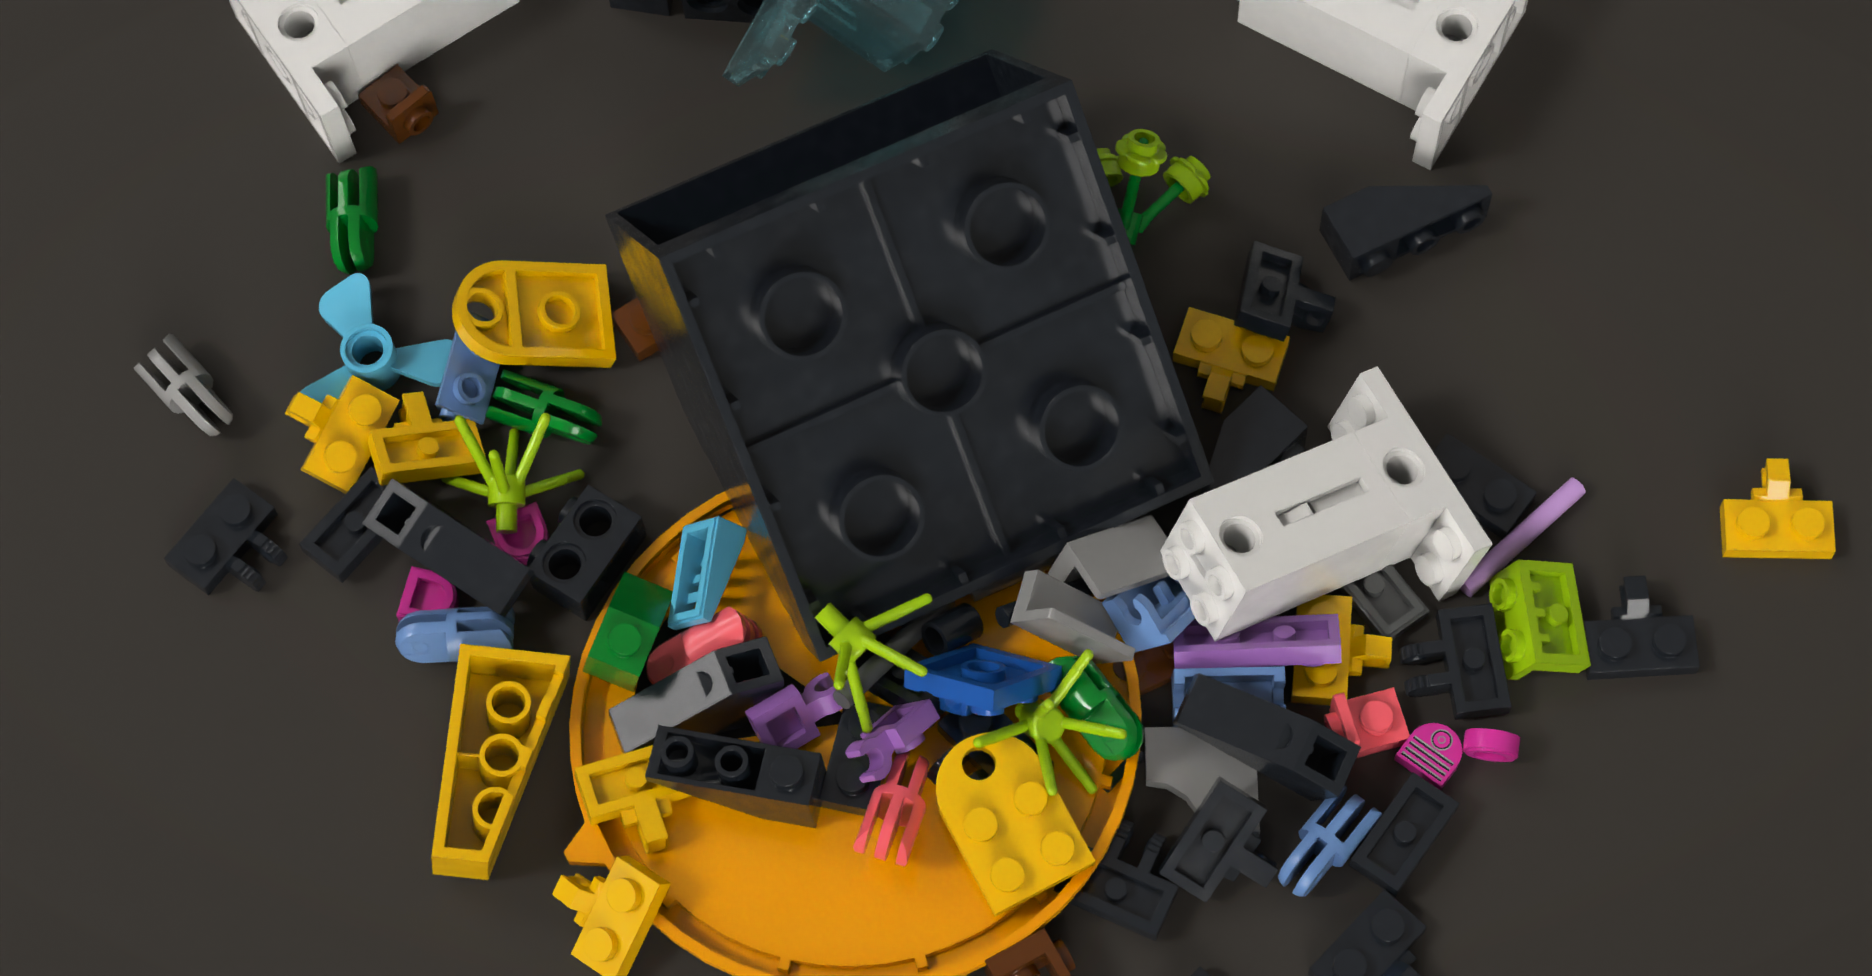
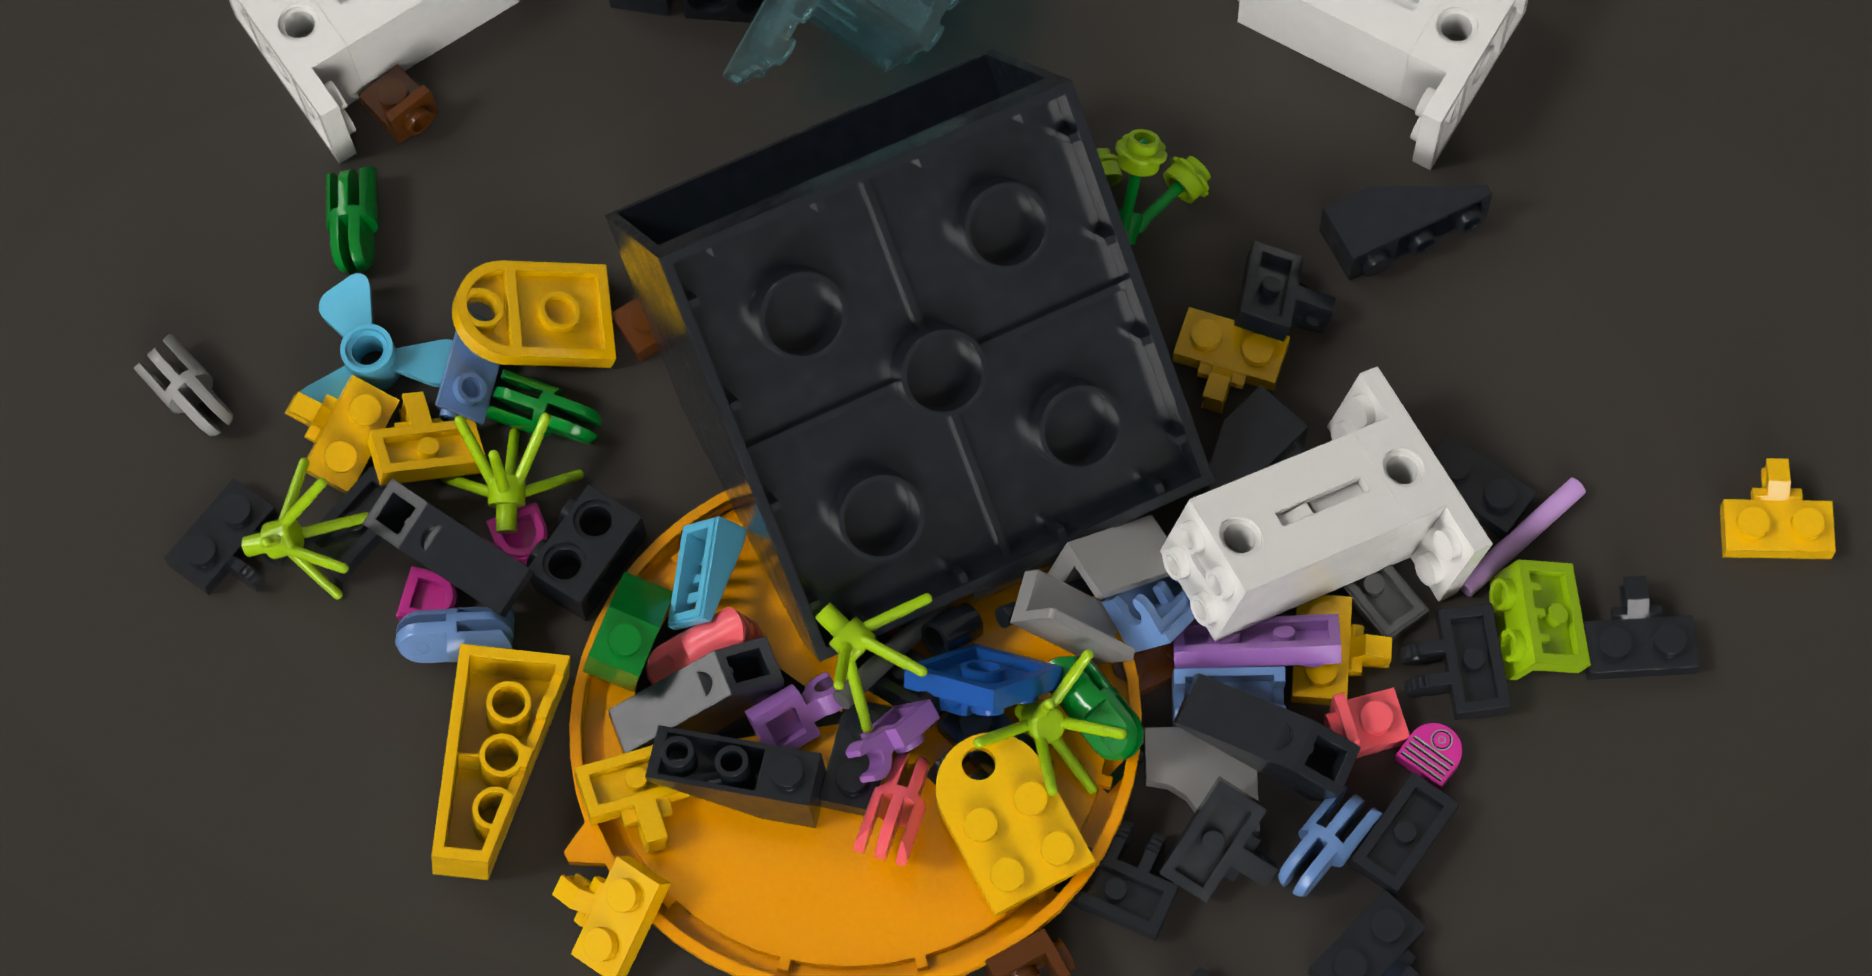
(286, 536): none -> lime plant
(1491, 745): dark pink tile -> none

